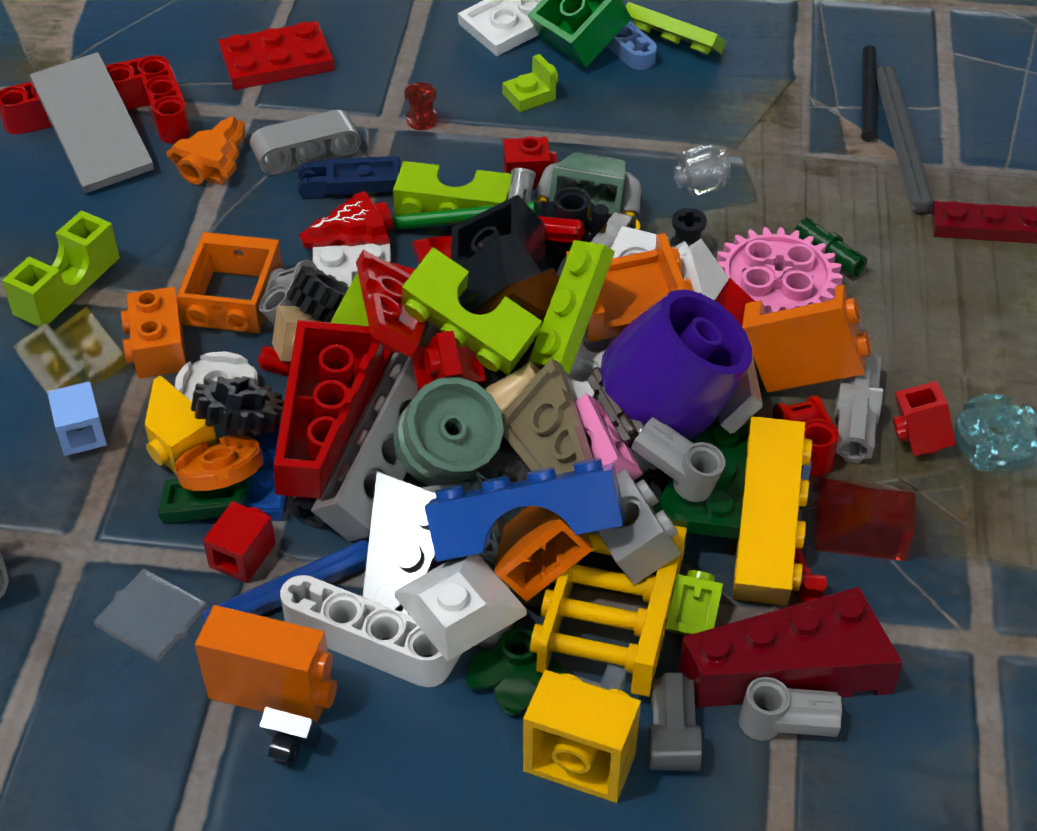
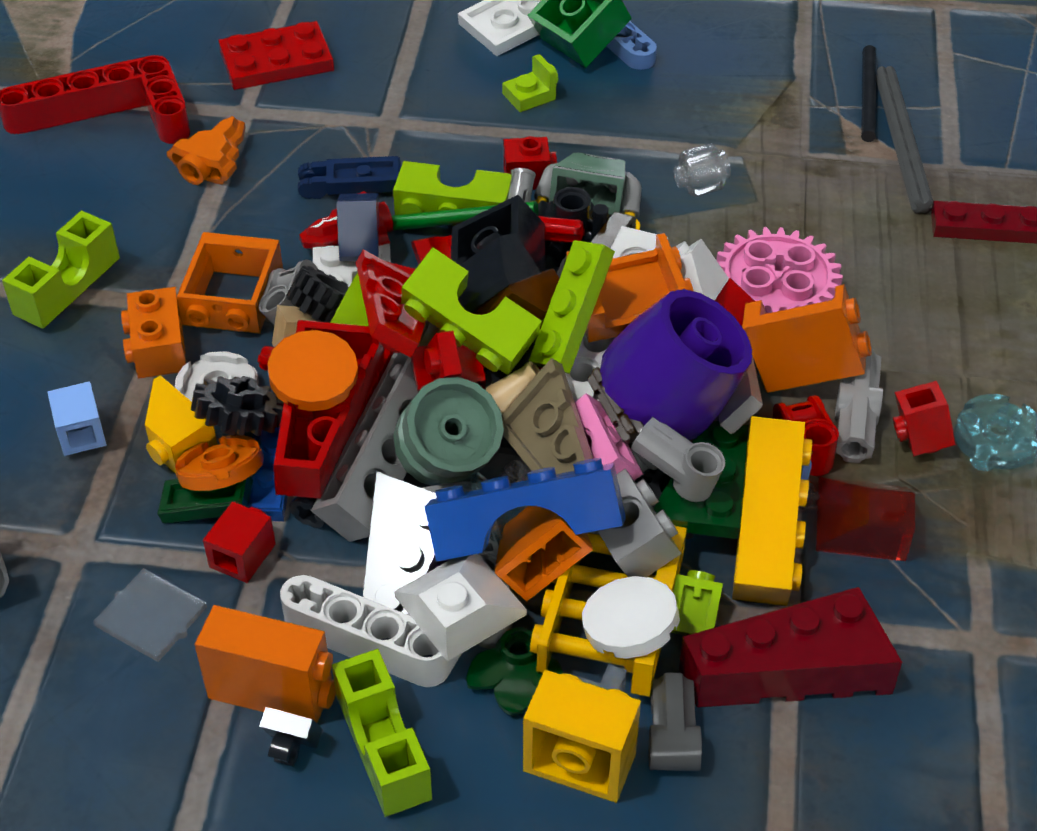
(71, 353): clear yellow slope -> none
(91, 122): light grey tile -> none
(304, 140): light grey beam -> none
(312, 370): none -> orange tile
(328, 569): blue axle -> none
(357, 225): none -> dark blue slope
(384, 744): none -> lime arch
(421, 106): clear red bush -> none
(630, 616): none -> white tile
(675, 30): lime plate -> none
(688, 226): black bush -> none
(789, 710): light grey piece -> none
(811, 585): red hand -> none
(850, 260): dark green pin -> none

